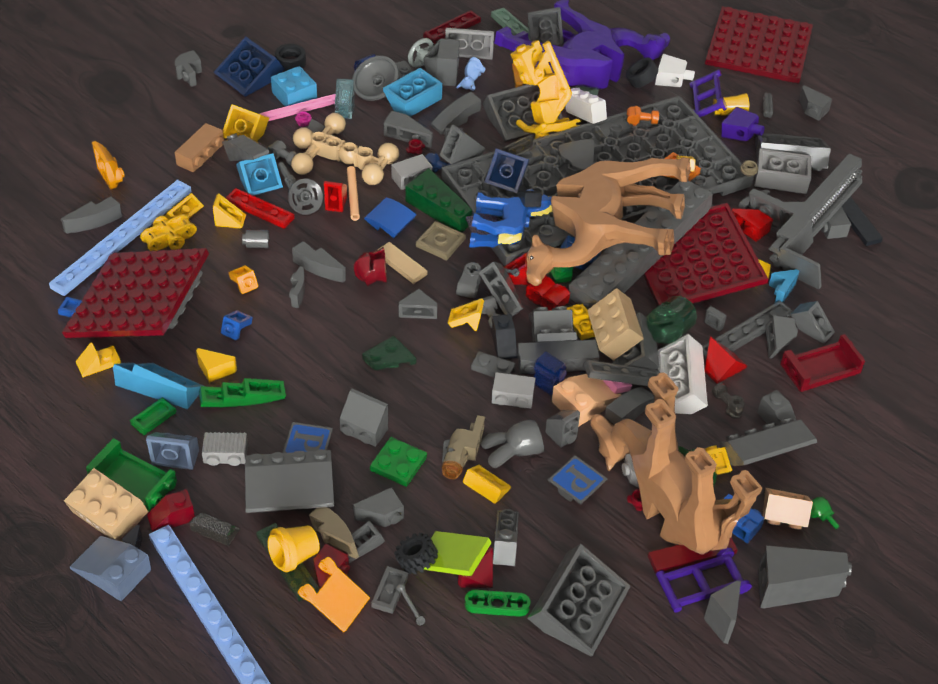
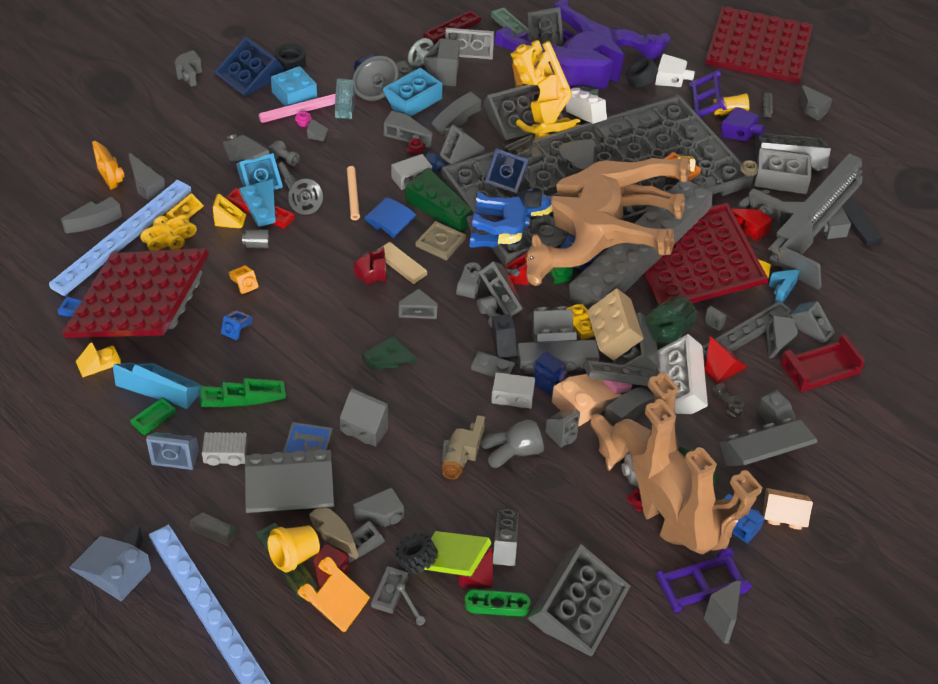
(106, 505): tan brick -> none
(133, 474): green panel -> none
(147, 181): none -> dark grey slope
(172, 511): dark red slope -> none
(199, 147): medium nougat brick -> none
(215, 364): yellow slope -> none
(245, 123): yellow slope -> none
(260, 201): none -> dark azure wing
(298, 287): dark grey slope -> none
(318, 262): dark grey slope -> none
(335, 196): red slope -> none
(336, 149): tan piece -> none
(398, 461): green plate -> none
(467, 313): yellow slope -> none
(472, 71): light blue animal -> none
(486, 483): yellow slope -> none
(548, 294): red brick -> none
(577, 480): piece -> none
(635, 115): orange leg -> none
(681, 556): dark red tile -> none
(721, 458): yellow bracket -> none
(800, 575): dark grey slope -> none
(823, 510): green piece -> none

